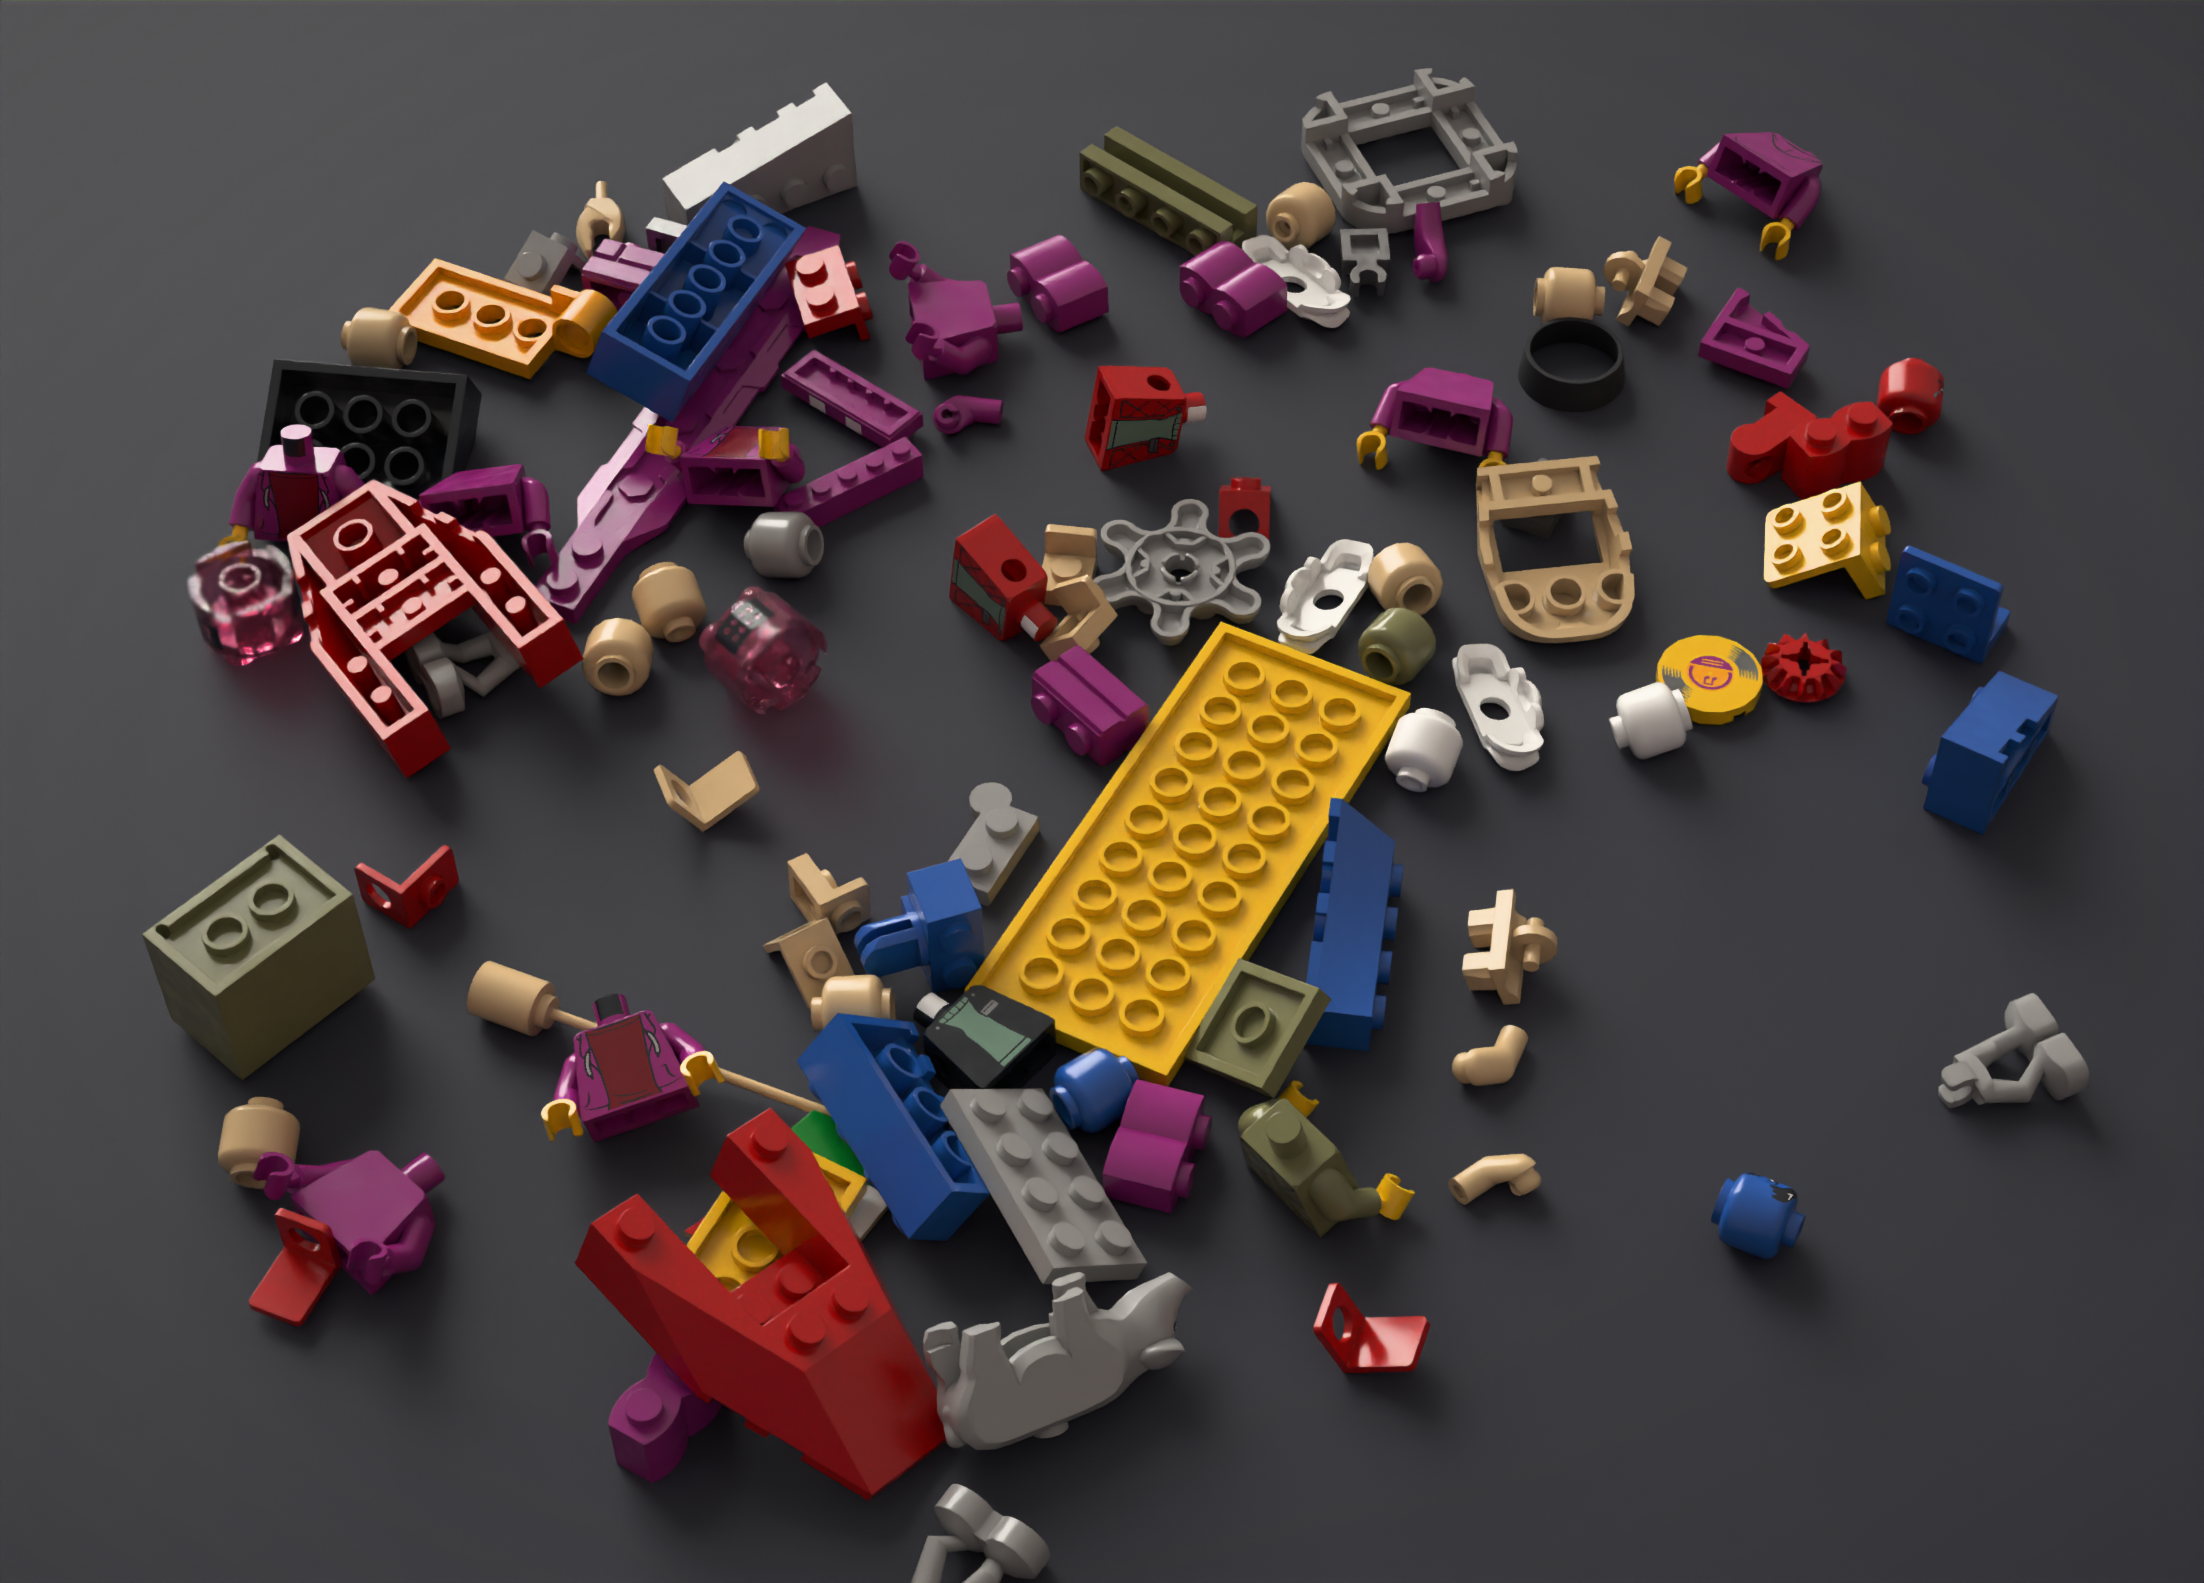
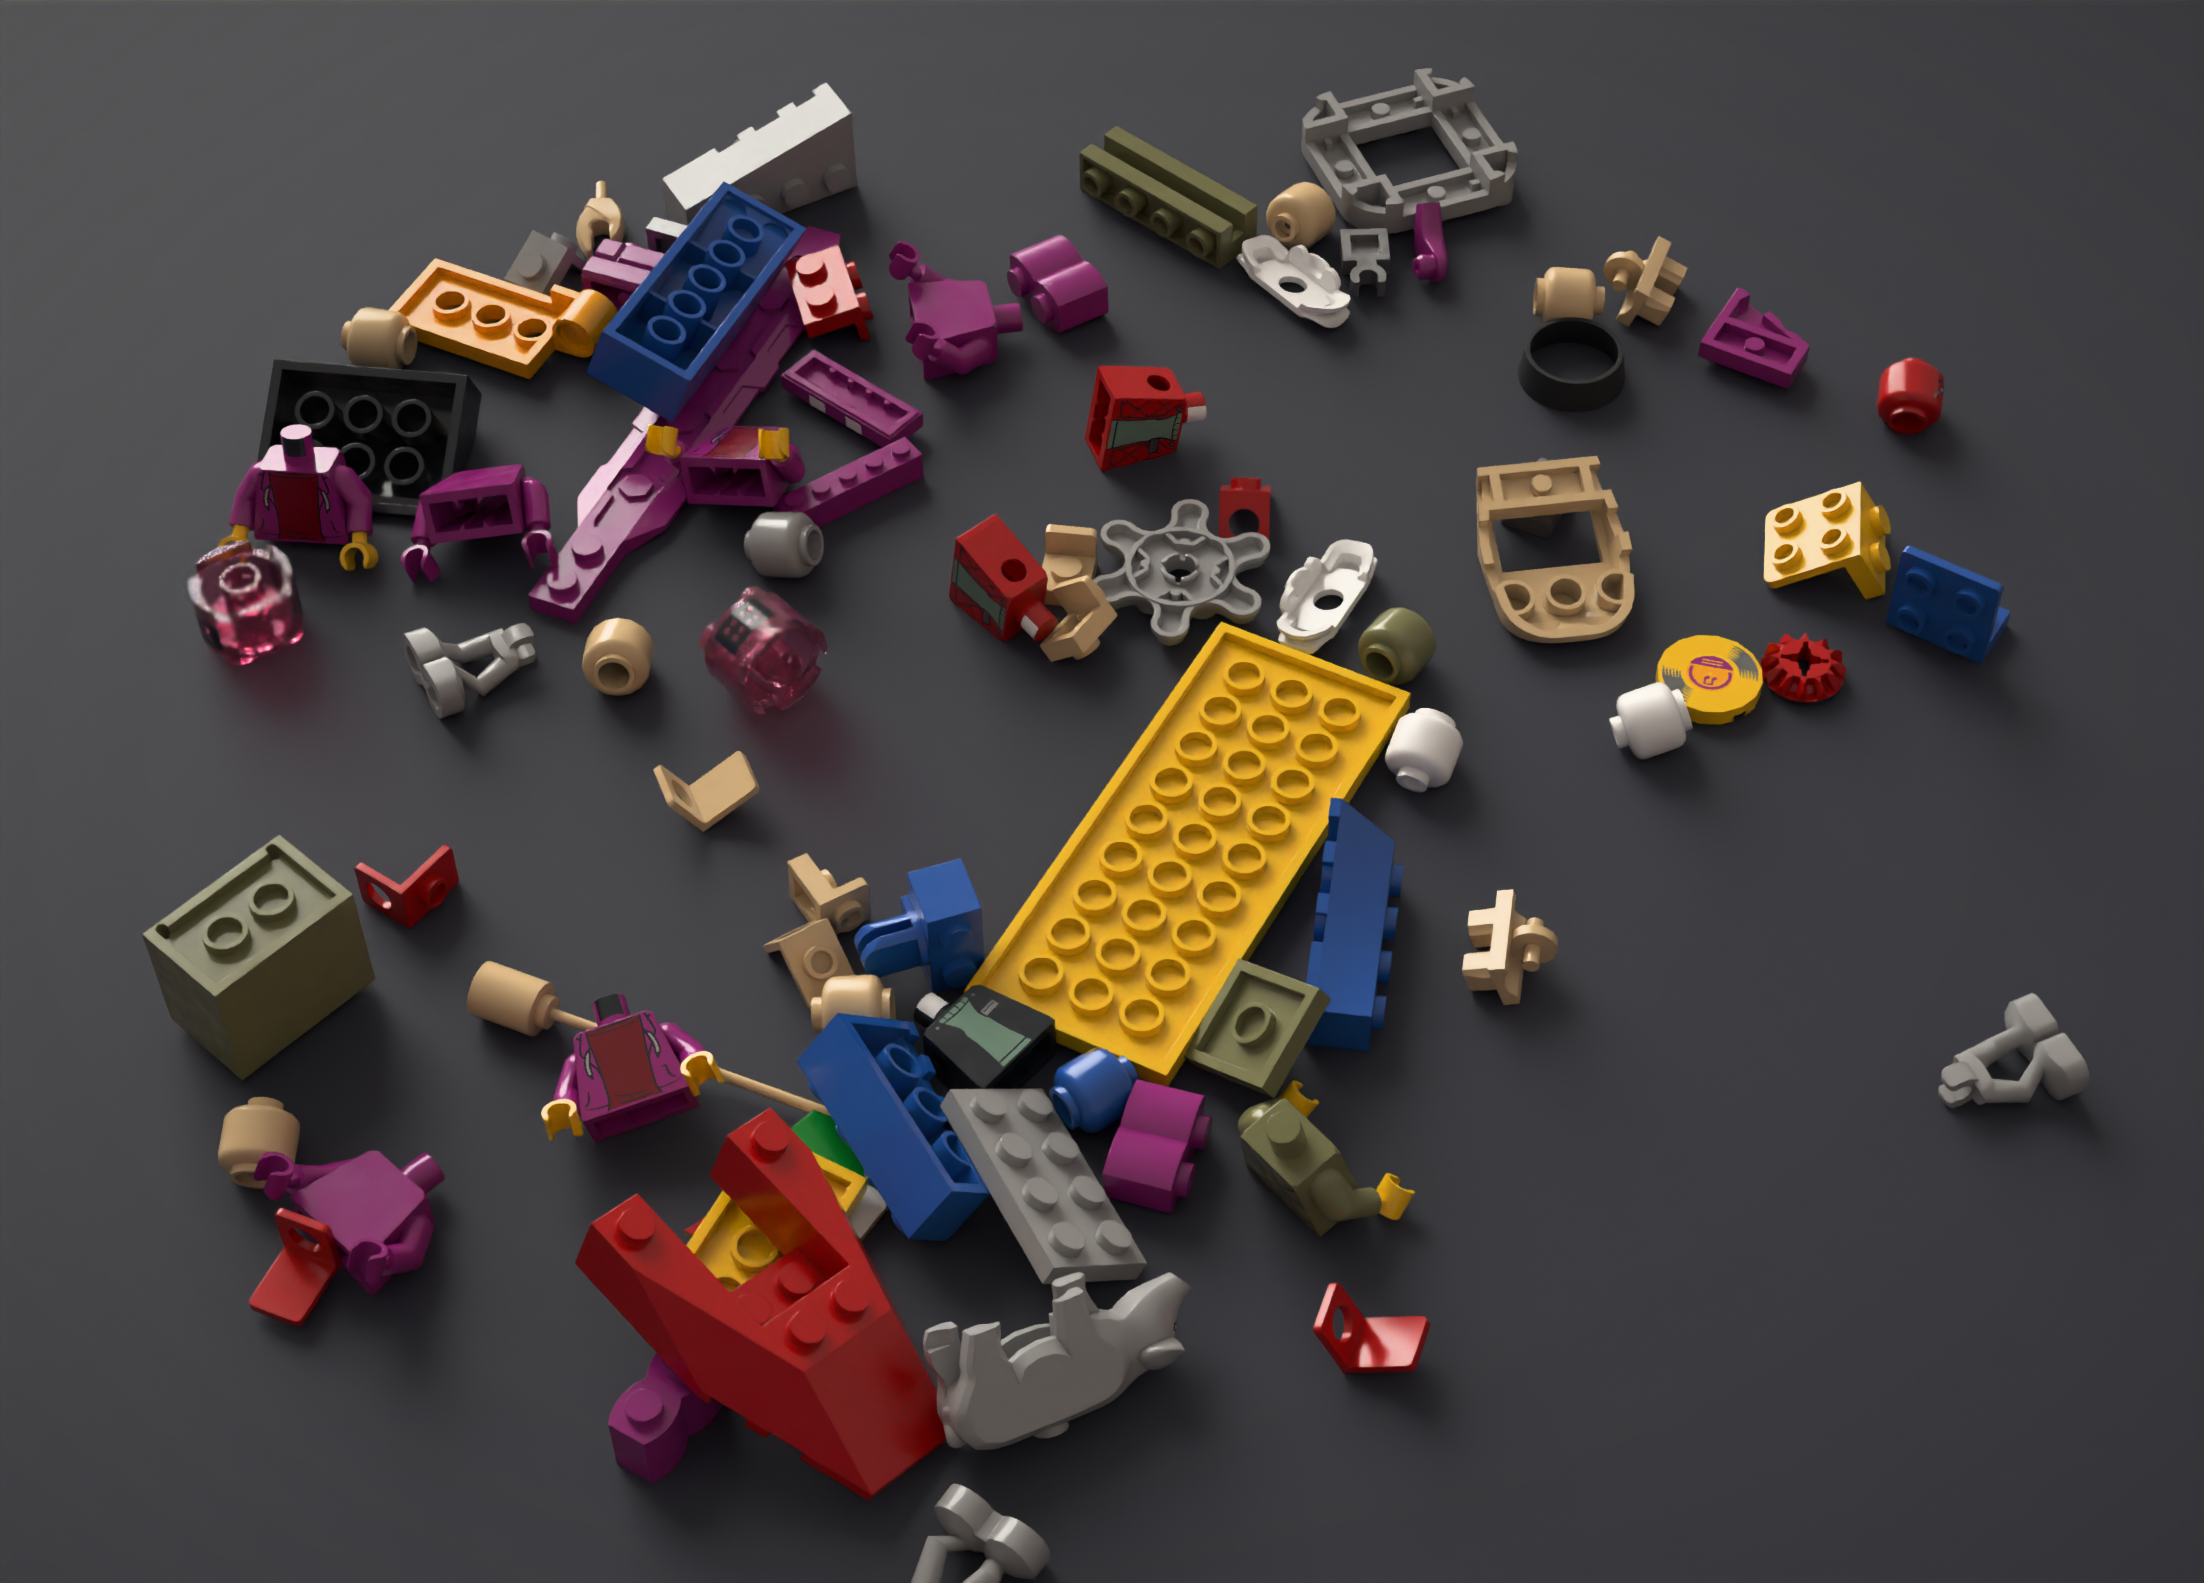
(389, 574): red wedge -> none
(669, 601): tan head -> none
(965, 410): magenta arm -> none
(994, 840): light grey hinge -> none
(1088, 706): magenta brick -> none
(1233, 288): magenta brick -> none
(1405, 578): tan head -> none
(1442, 412): magenta torso -> none
(1485, 677): white piece -> none
(1493, 1170): tan arm -> none
(1494, 1063): tan arm -> none
(1757, 1215): blue head -> none
(1761, 447): red leg -> none
(1766, 174): magenta torso -> none
(1836, 450): red brick -> none
(1987, 751): blue wedge -> none

